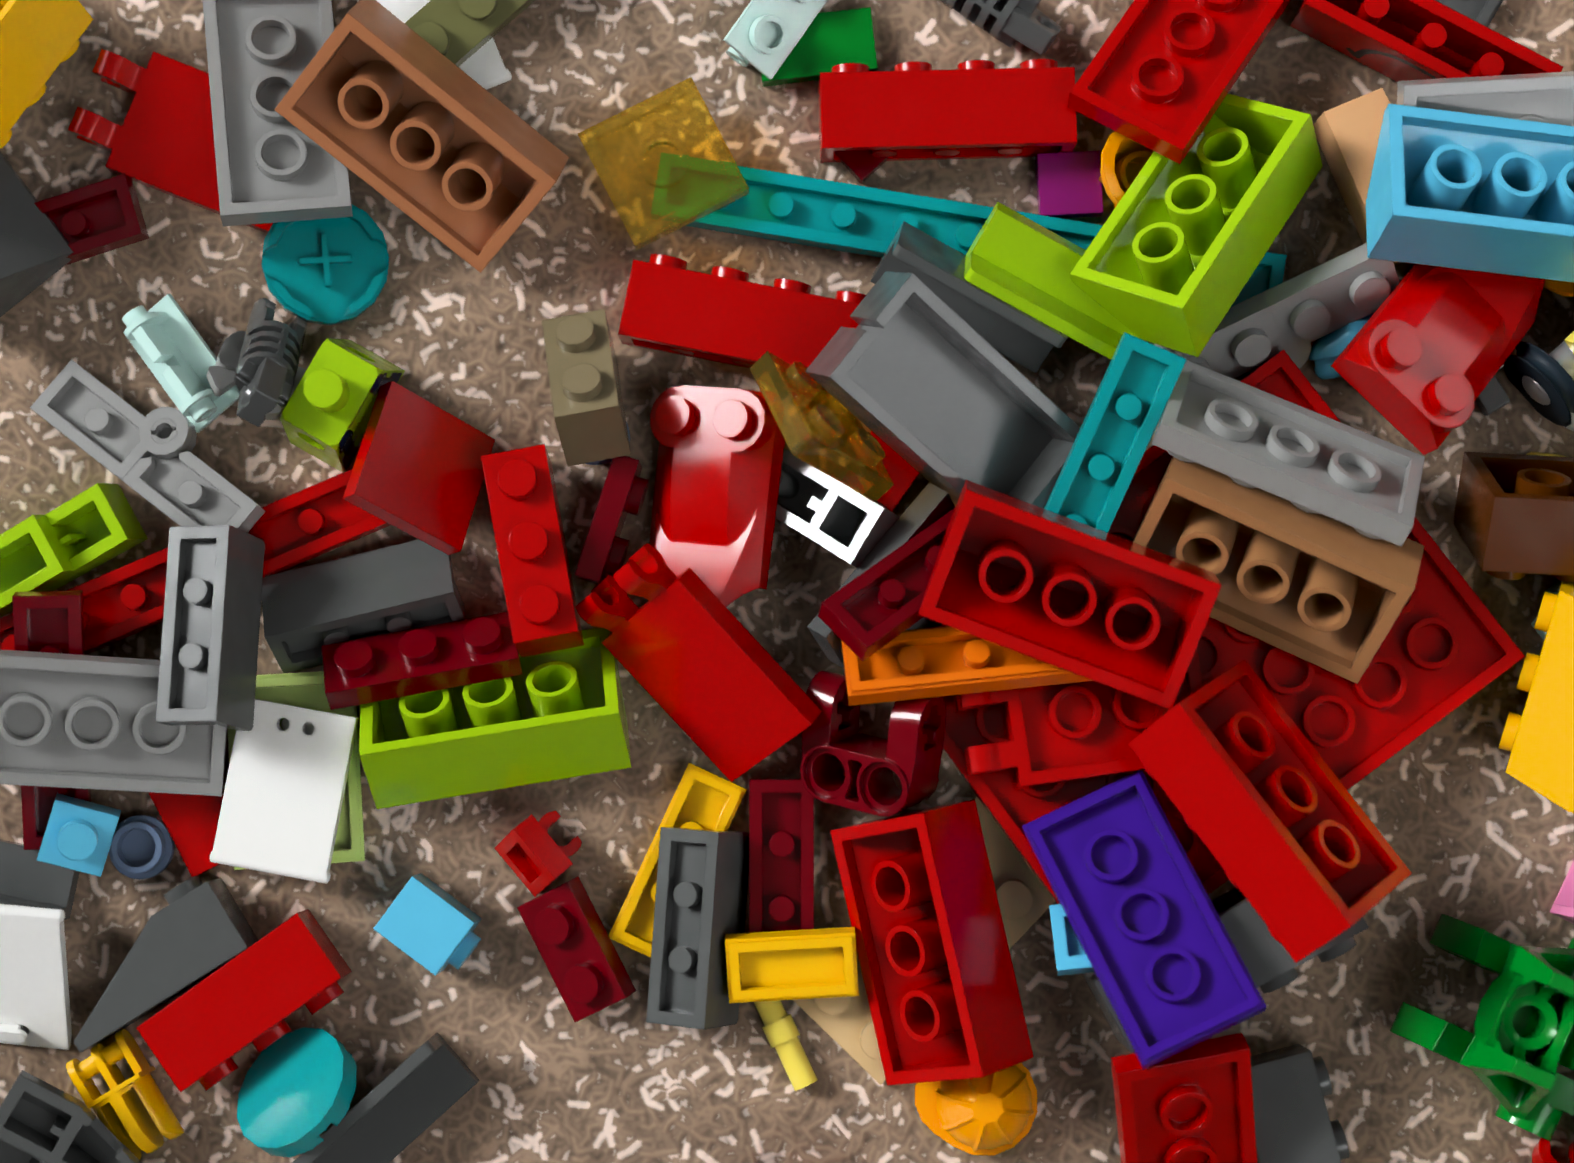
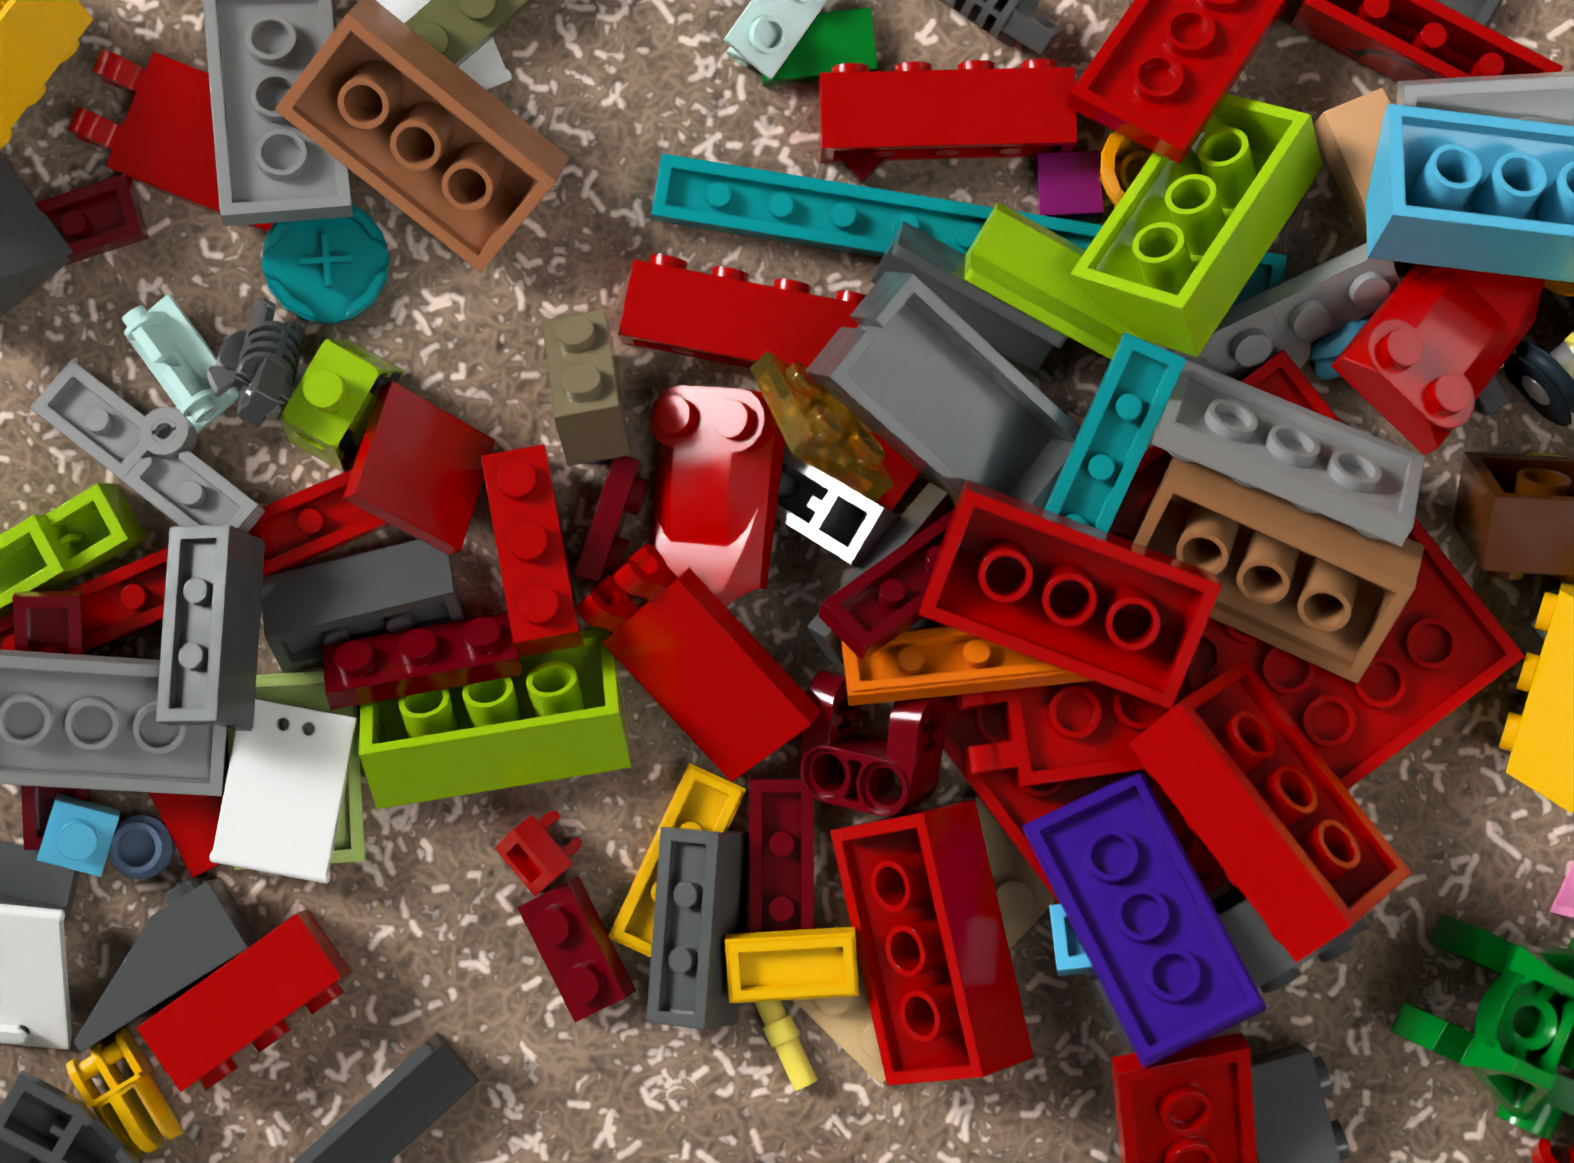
(296, 1092): teal tile -> none
(430, 925): medium azure brick -> none
(663, 163): clear yellow tile -> none
(980, 1113): light orange piece -> none

